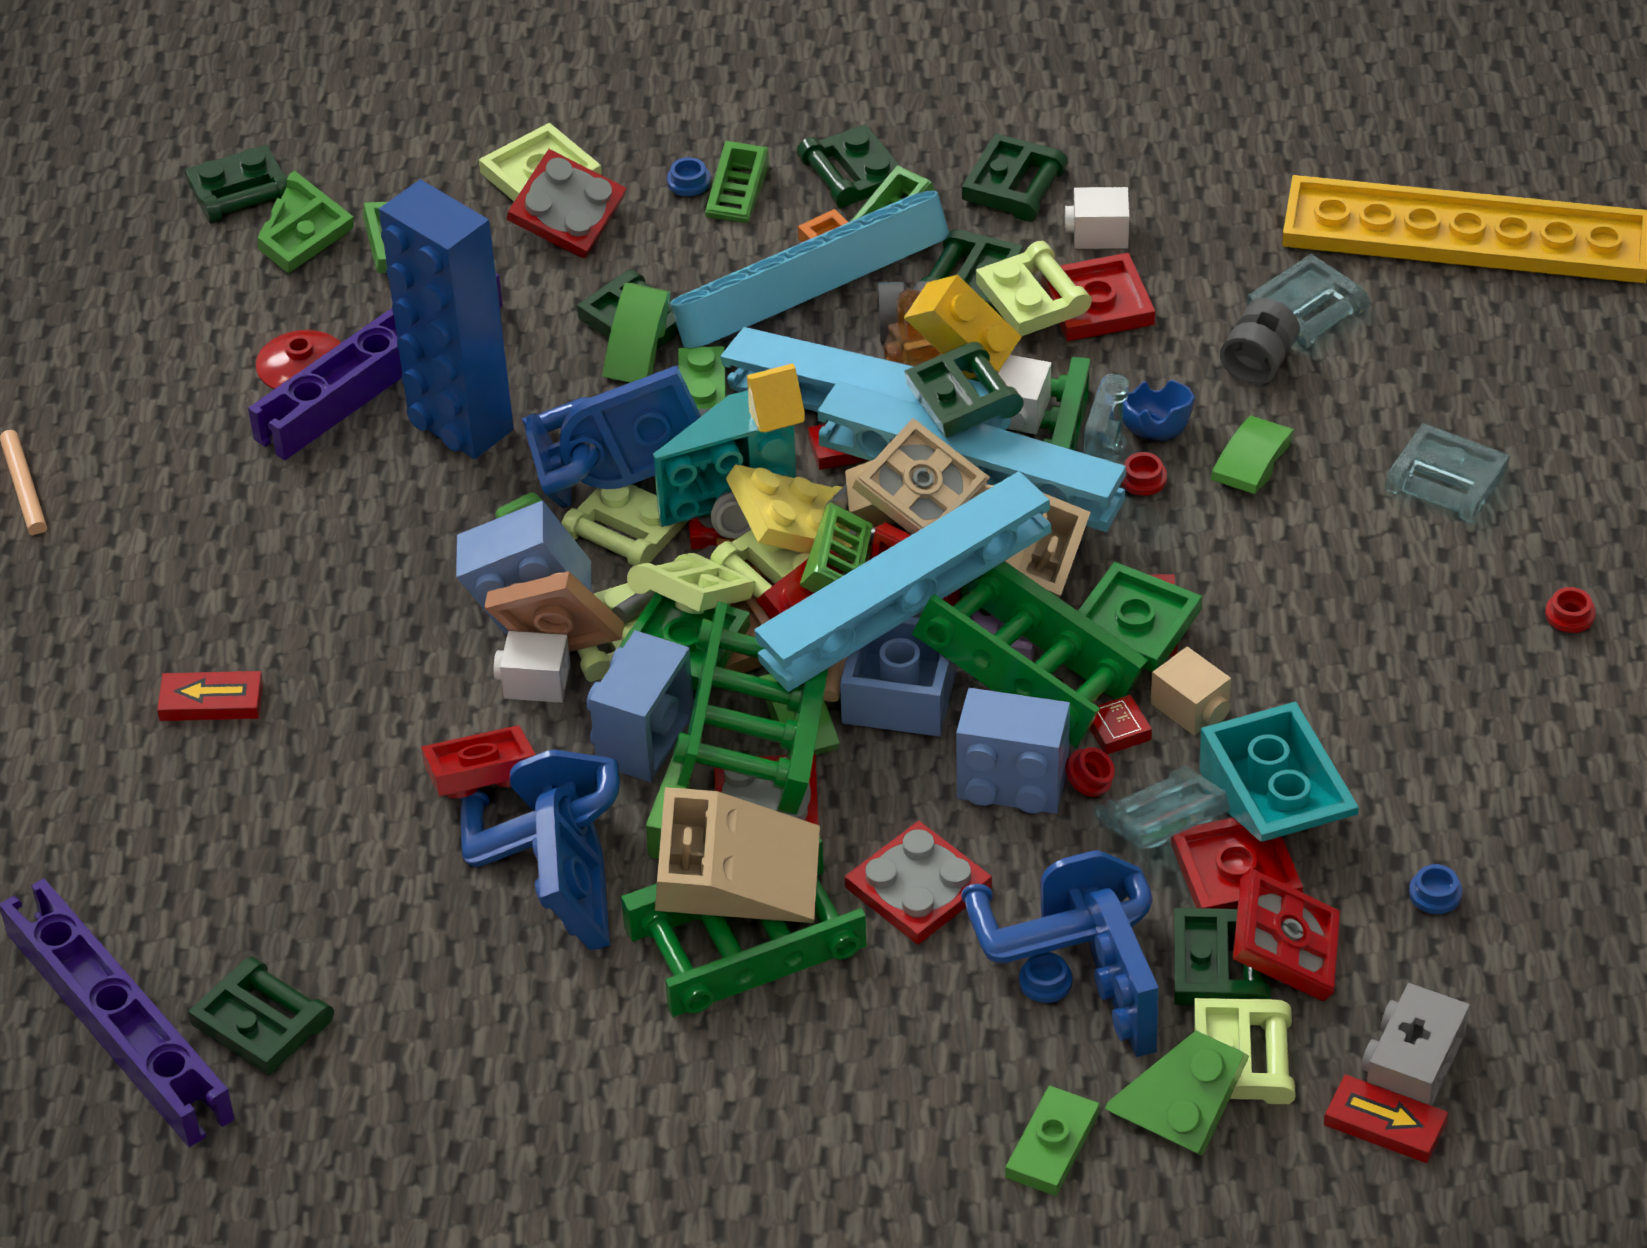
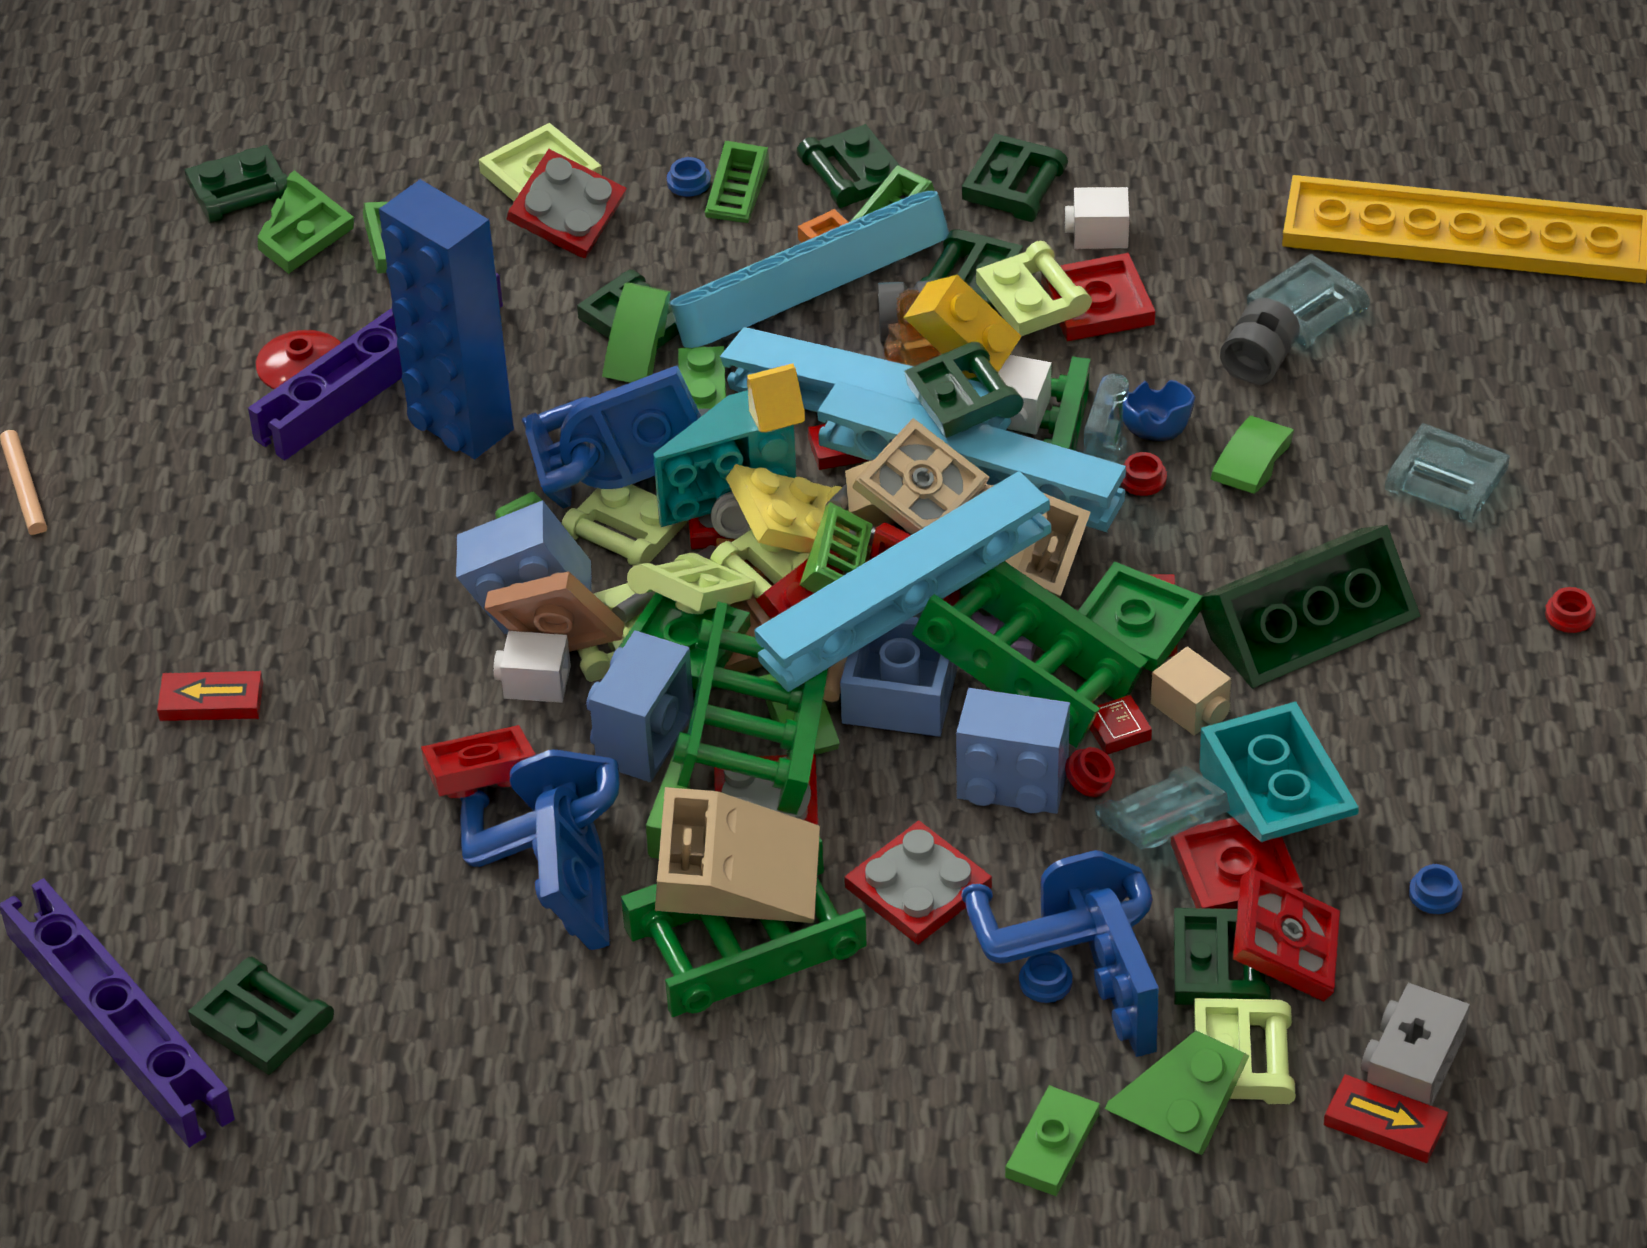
(1310, 605): none -> dark green slope

